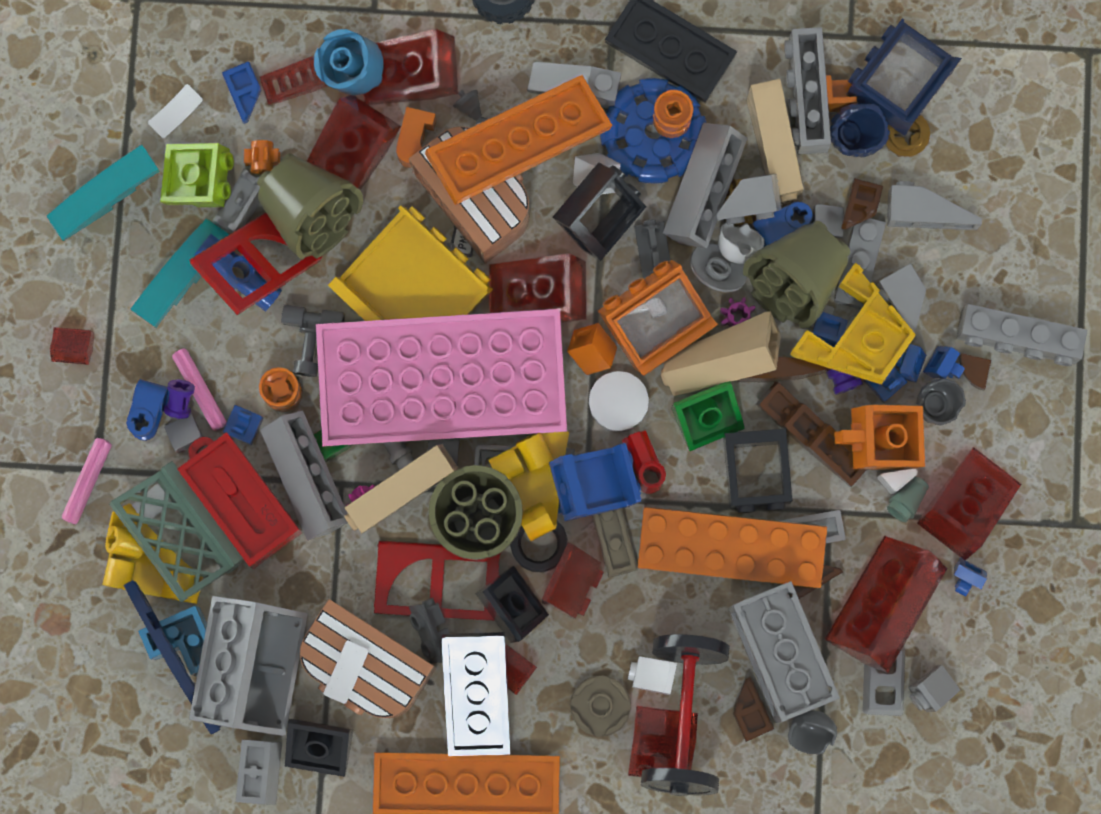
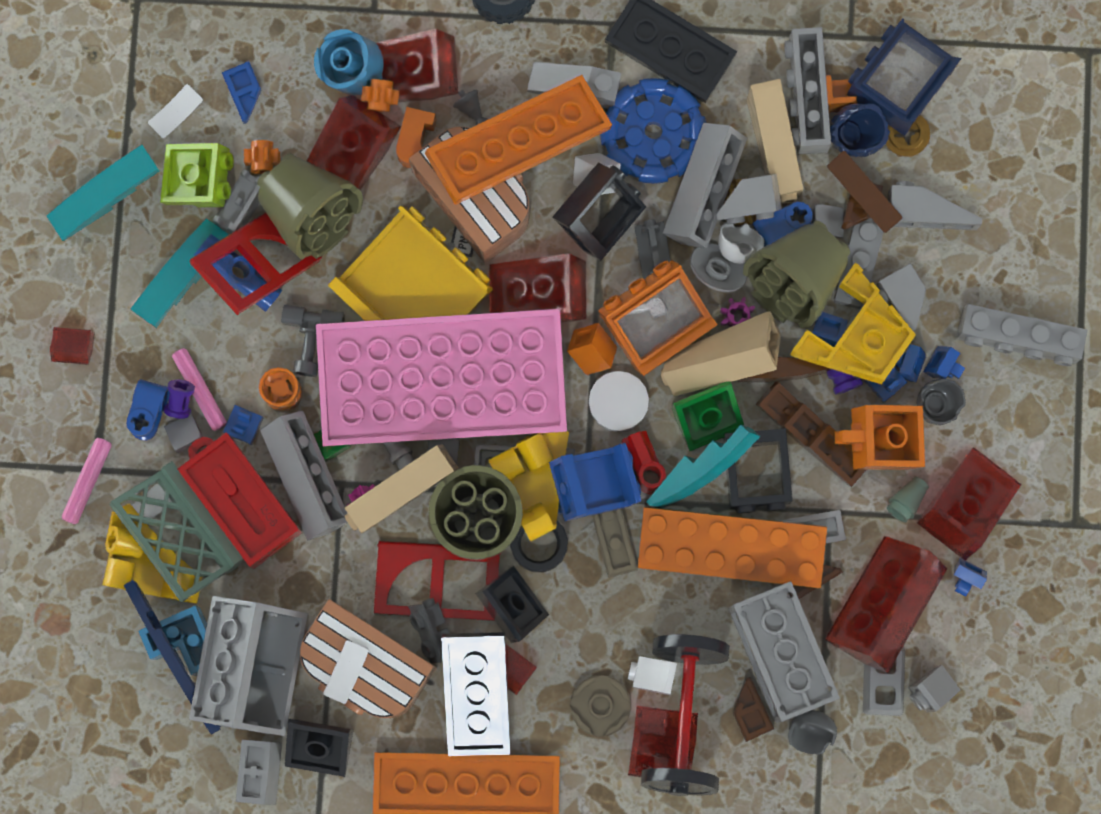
(290, 71): clear red slope -> none
(380, 95): none -> orange gear
(572, 582): clear red slope -> none
(672, 113): orange wheel -> none
(694, 473): none -> teal slope
(864, 191): none -> reddish brown sticker
(896, 480): white slope -> none
(975, 370): reddish brown tile -> none

